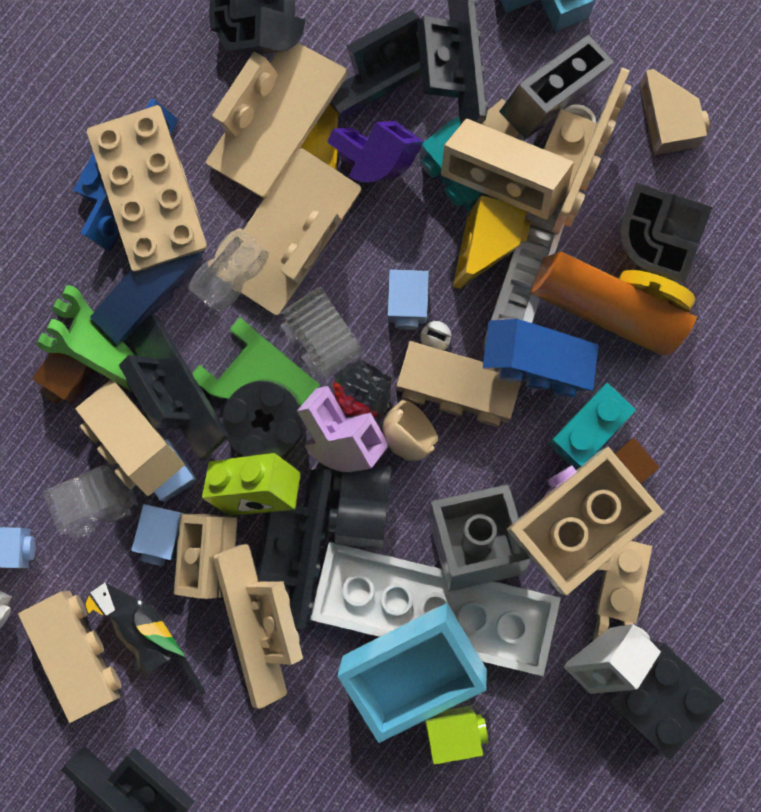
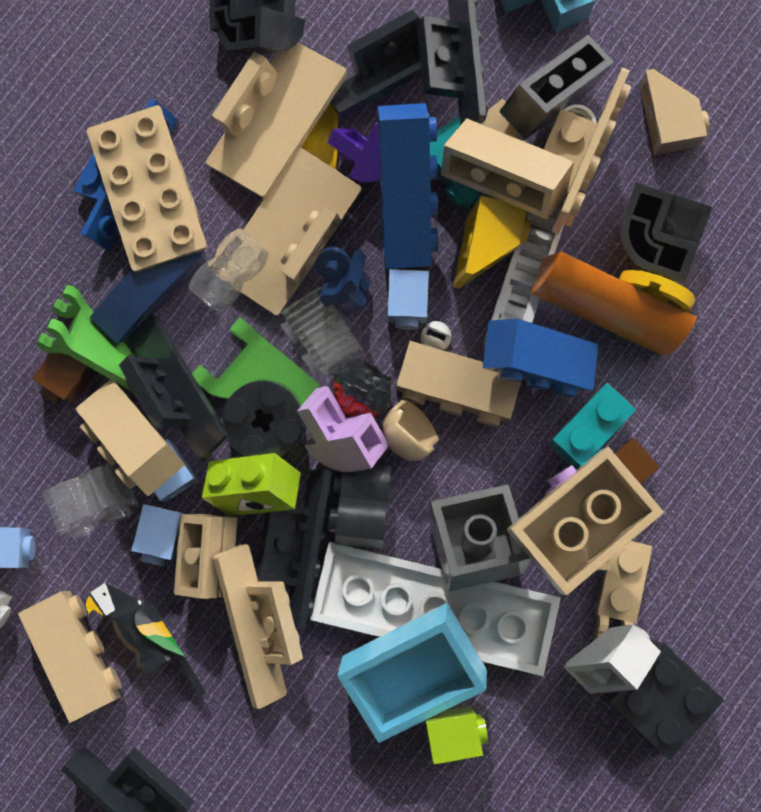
(343, 279): none -> dark blue hips
(405, 185): none -> blue brick

